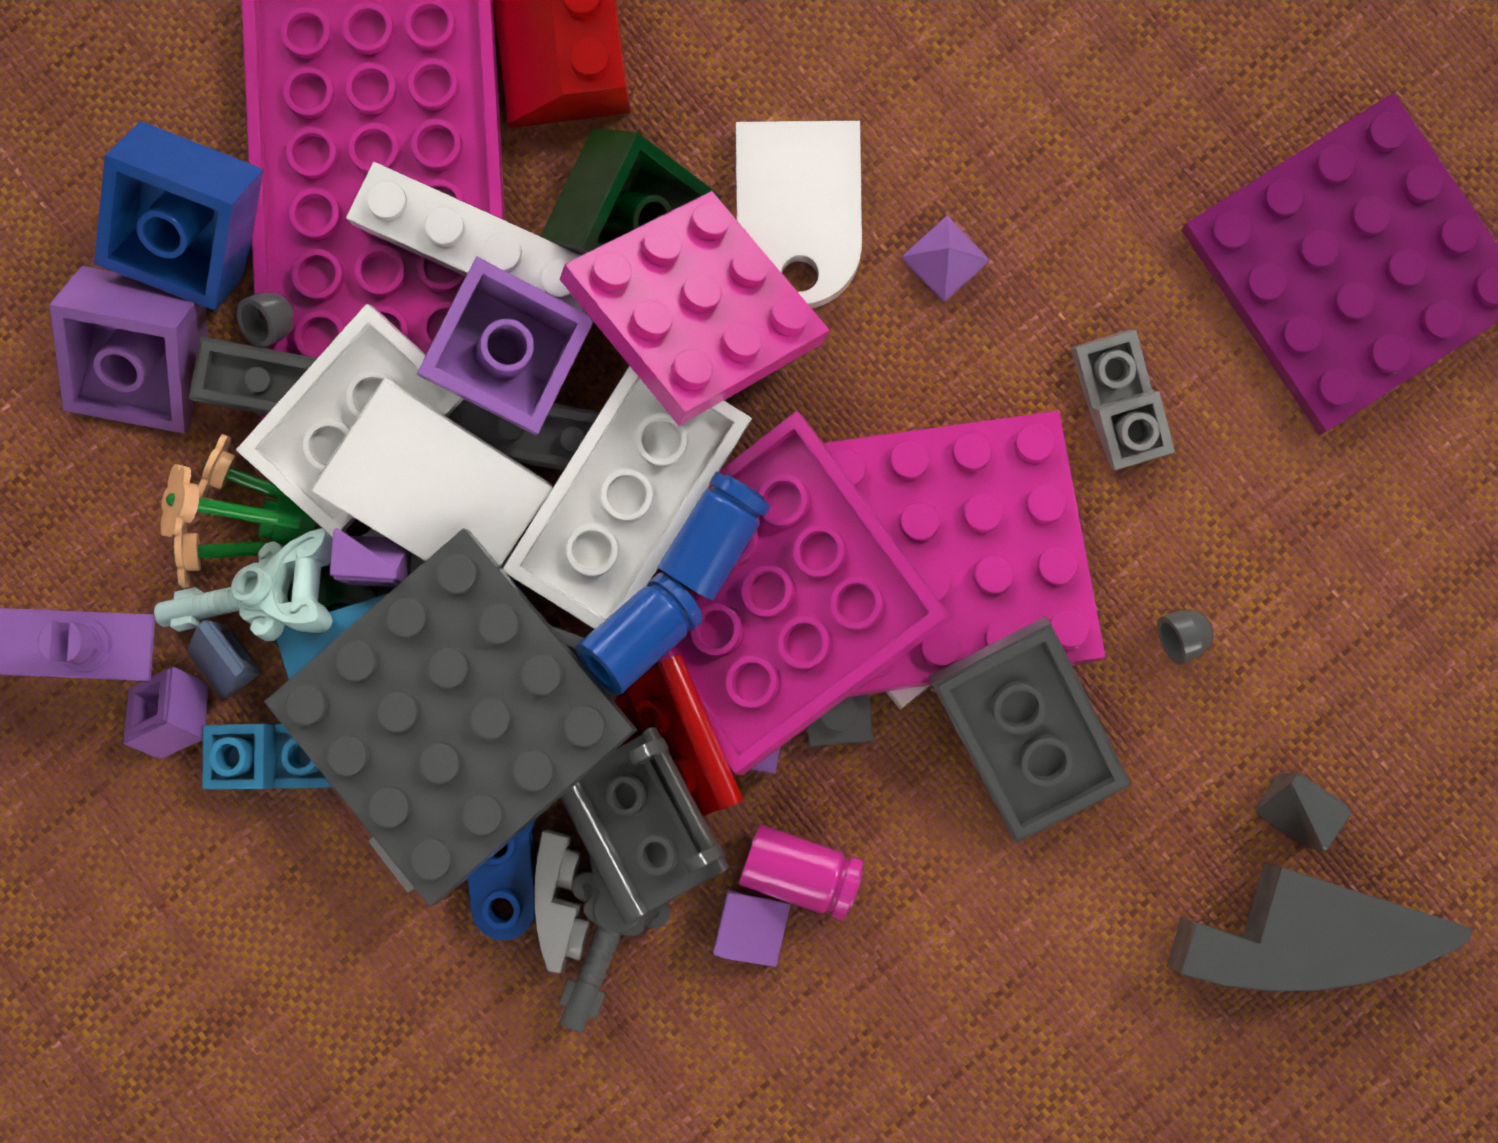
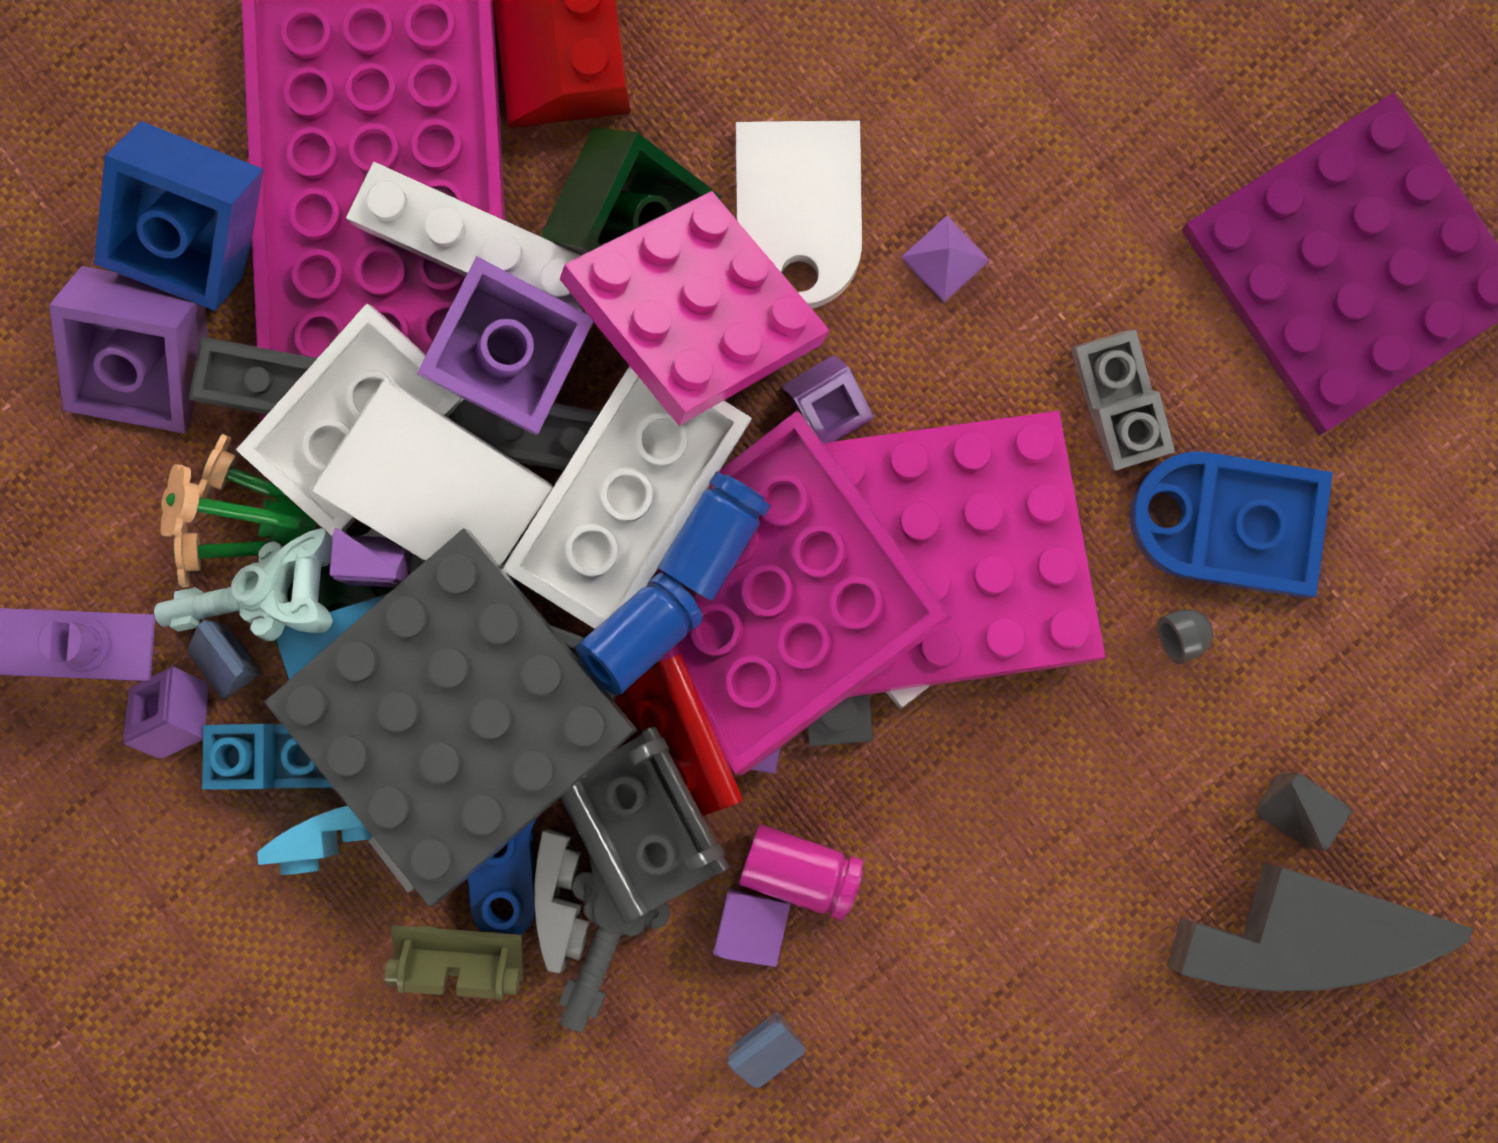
(265, 318): dark grey hinge -> none
(316, 838): none -> medium azure slope
(484, 961): none -> olive hinge
(765, 1051): none -> sand blue slope
(829, 399): none -> medium lavender slope
(1030, 729): dark grey tile -> none
(1237, 522): none -> blue tile

